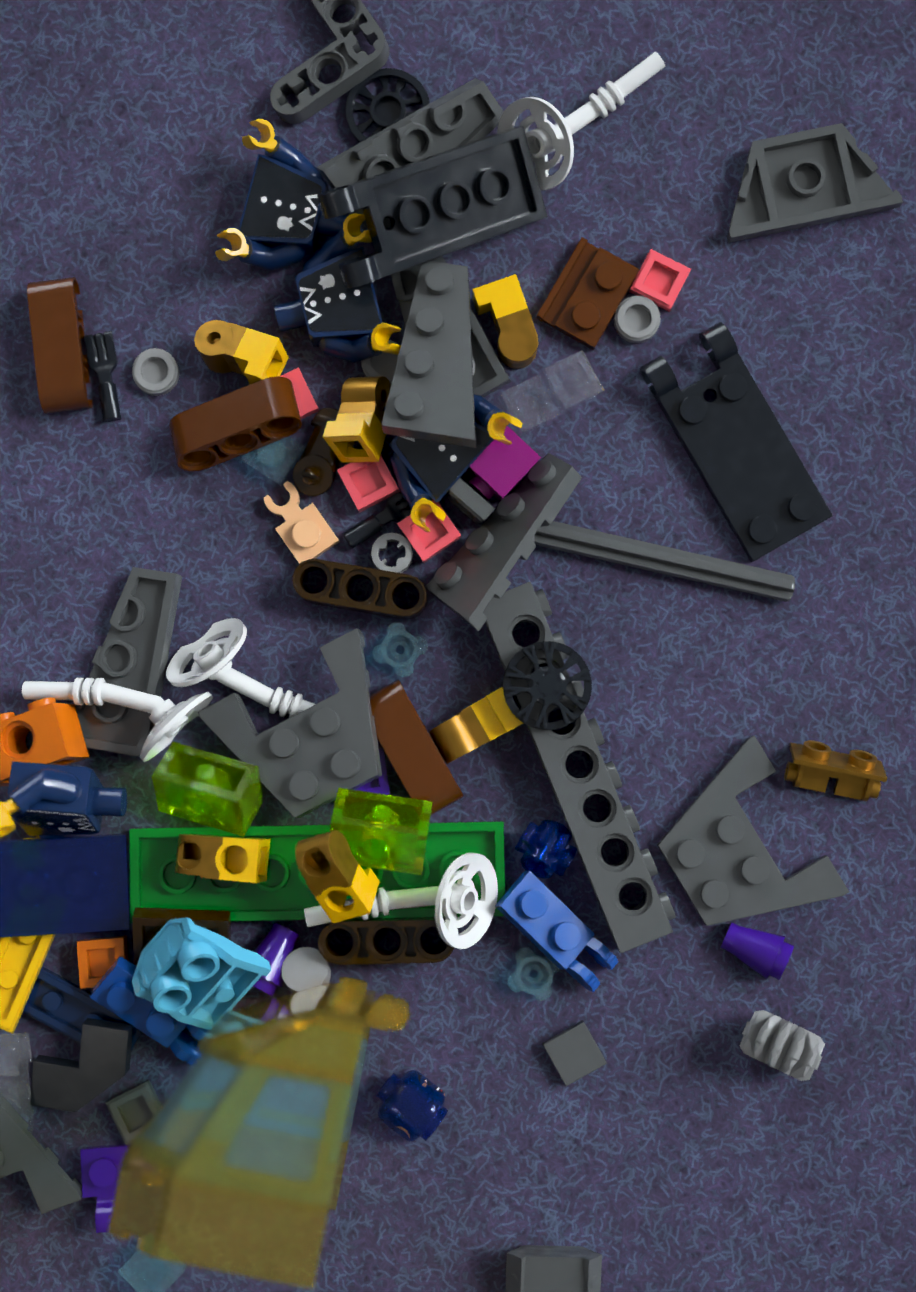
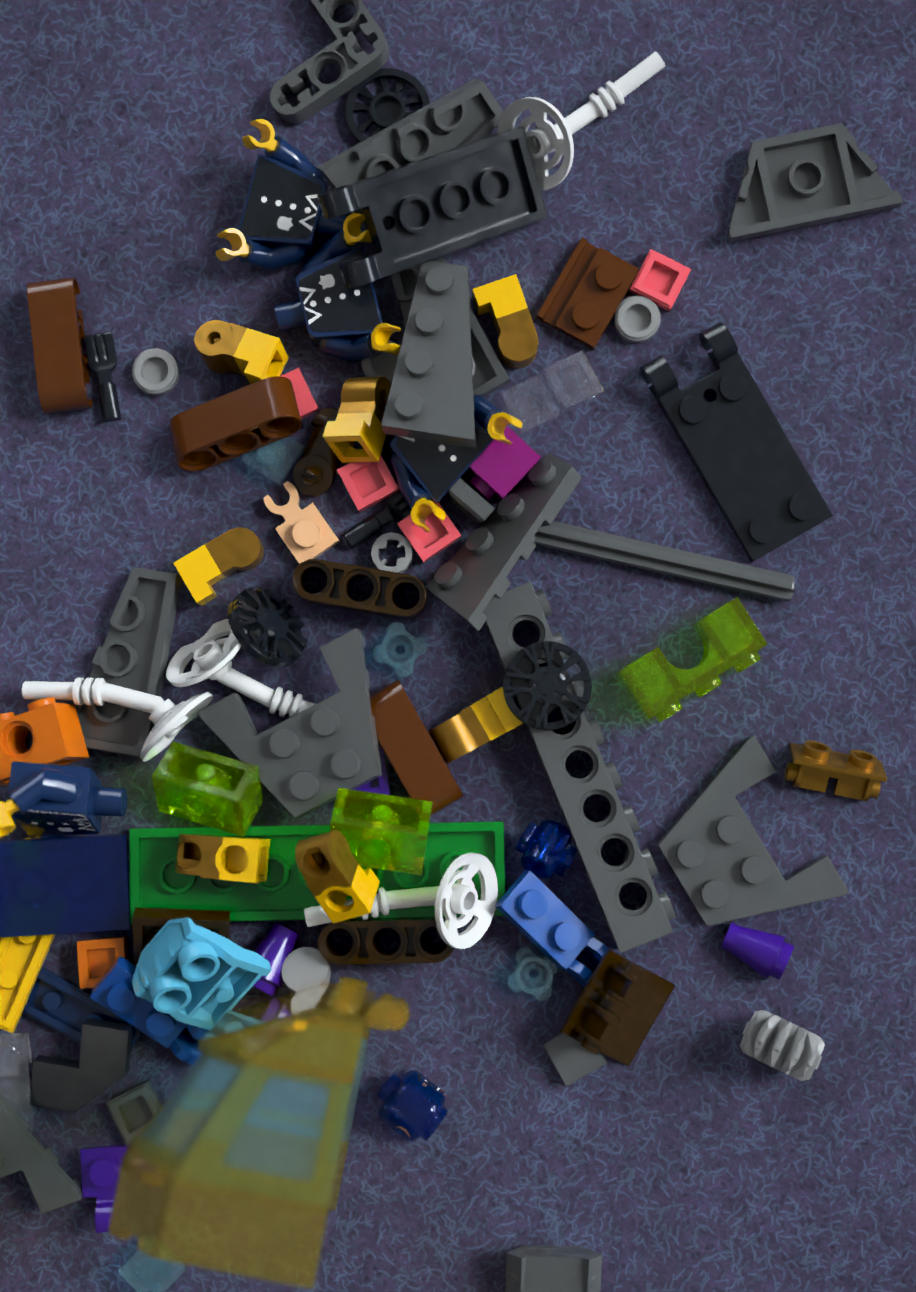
(217, 559): none -> leg
(268, 625): none -> black wheel
(617, 1008): none -> dark brown hinge
(728, 642): none -> clear neon green arch

